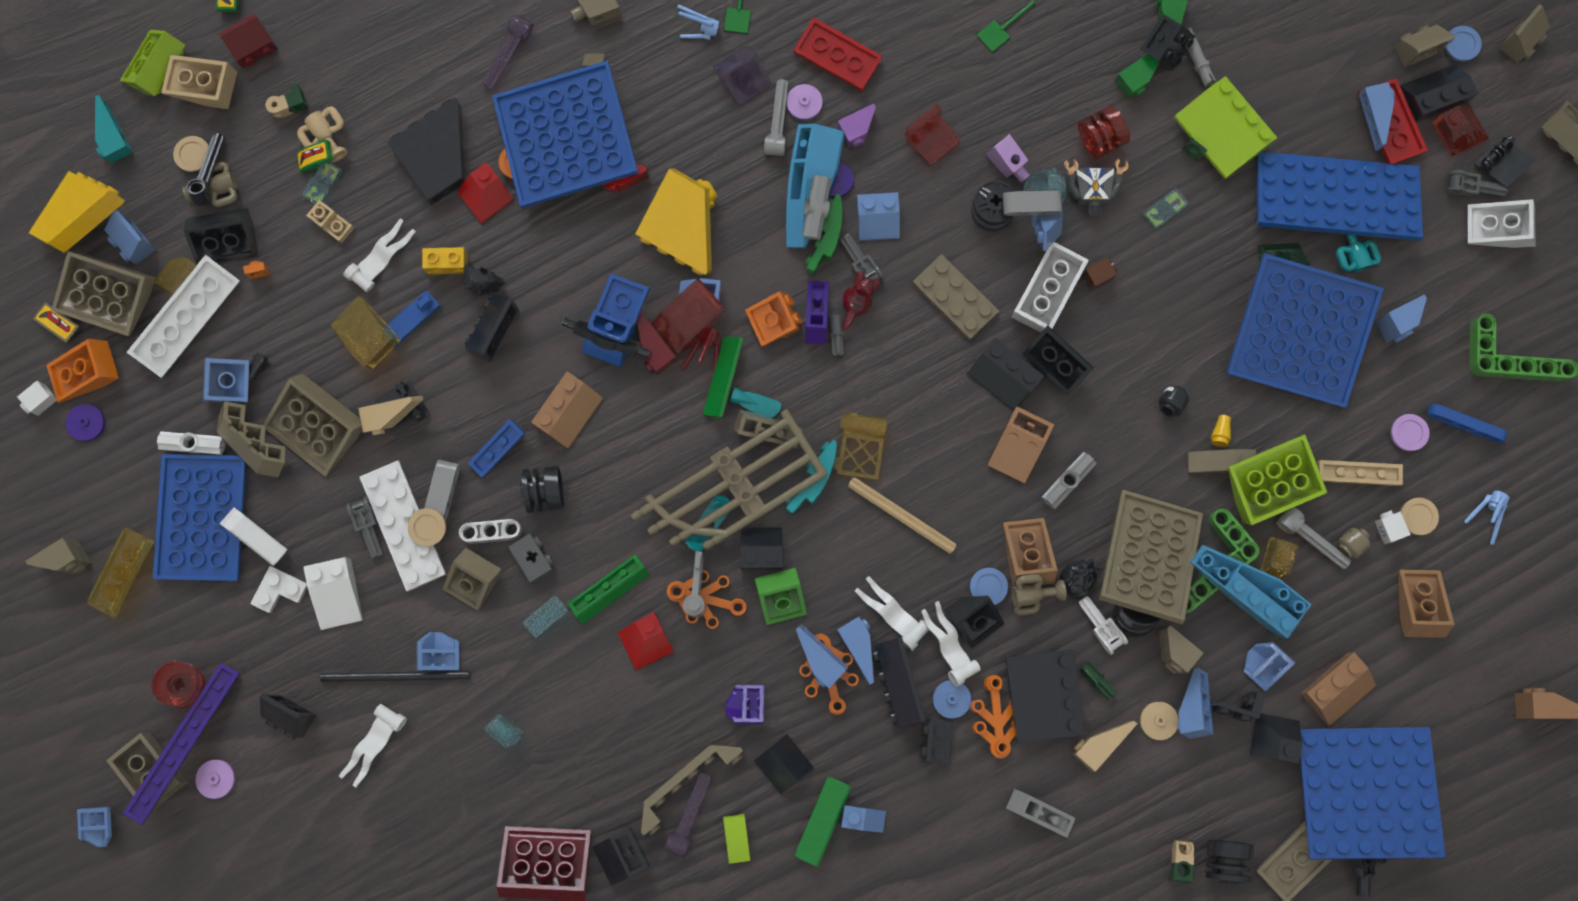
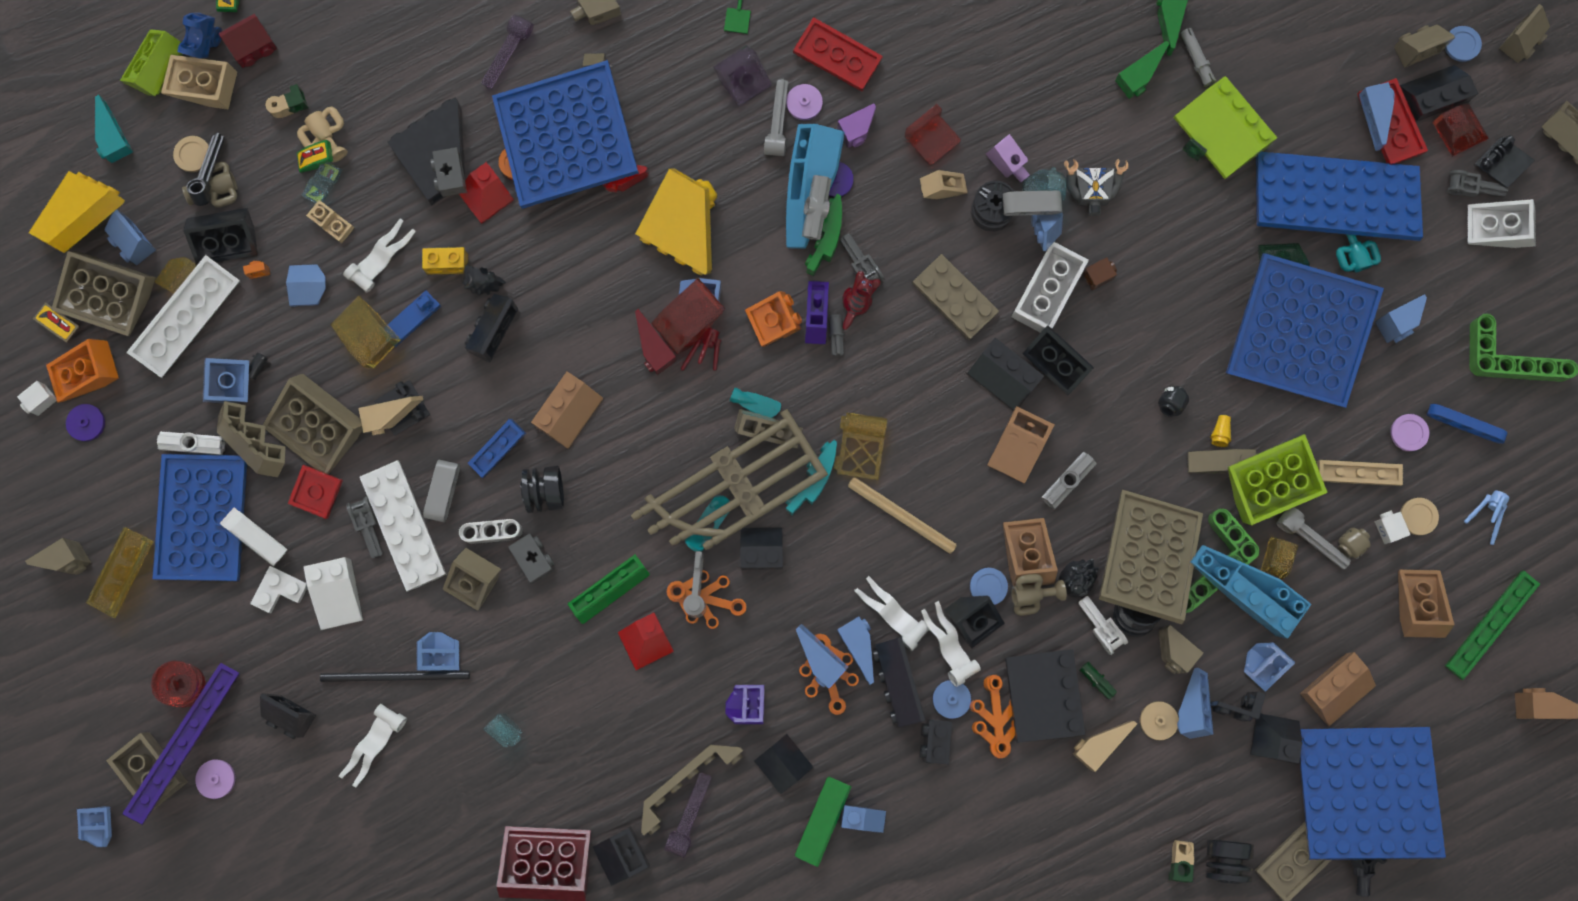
(199, 35): none -> blue piece
(305, 285): none -> medium blue slope
(315, 491): none -> red tile
(427, 527): tan piece -> none
(450, 160): none -> dark grey brick
(545, 616): clear light blue plate -> none
(612, 324): blue piece -> none
(709, 25): light blue plant -> none
(723, 377): green slope -> none
(736, 838): lime slope -> none
(781, 596): bright green slope -> none
(878, 216): medium blue slope -> none
(943, 185): none -> tan slope
(994, 34): green piece -> none
(1040, 813): light grey slope -> none
(1103, 131): clear red wheel -> none
(1166, 208): clear light blue slope -> none
(1168, 42): black bracket -> none
(1492, 625): none -> green tile

